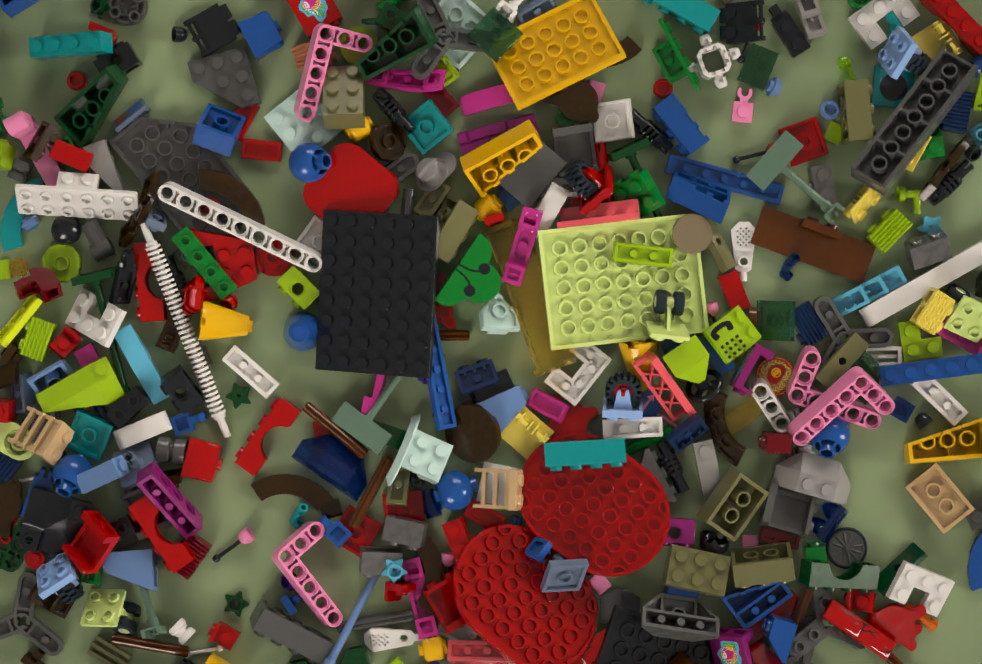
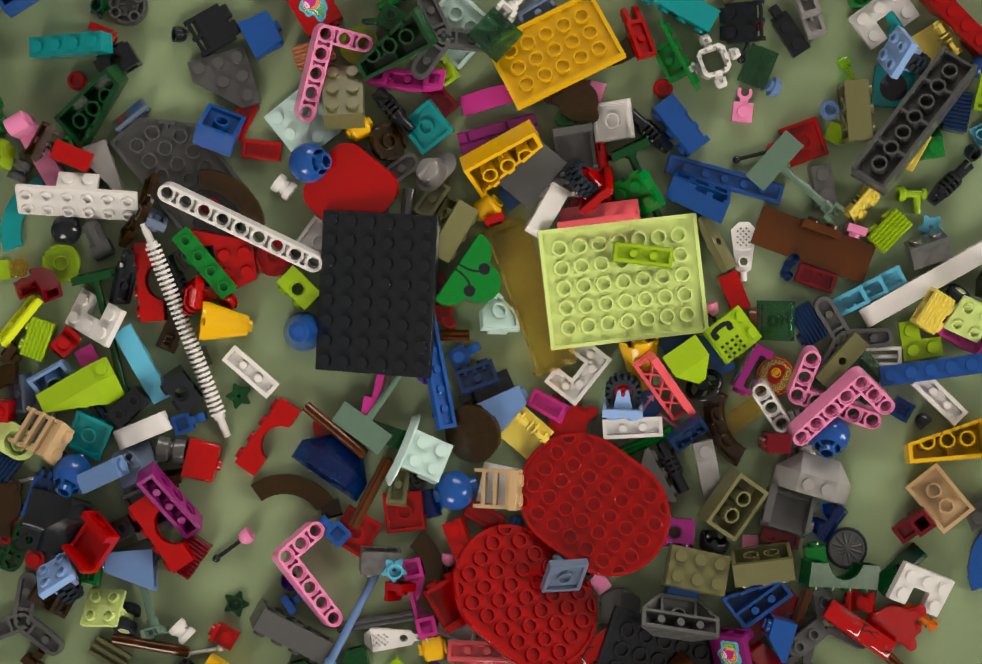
(30, 223): medium blue plate -> none
(283, 186): none -> white wheel
(299, 511): teal arm -> none
(405, 531): flat silver brick -> none
(461, 355): none -> blue plate
(522, 246): dark pink slope -> none
(538, 549): blue tile -> none
(585, 453): teal brick -> none
(638, 33): none -> red hinge
(666, 329): yellowish green plate -> none
(692, 233): dark tan tile -> none
(815, 278): none -> dark red plate
(855, 231): none -> bright pink plate
(915, 523): none -> dark red brick
(945, 166): dark brown tile -> none

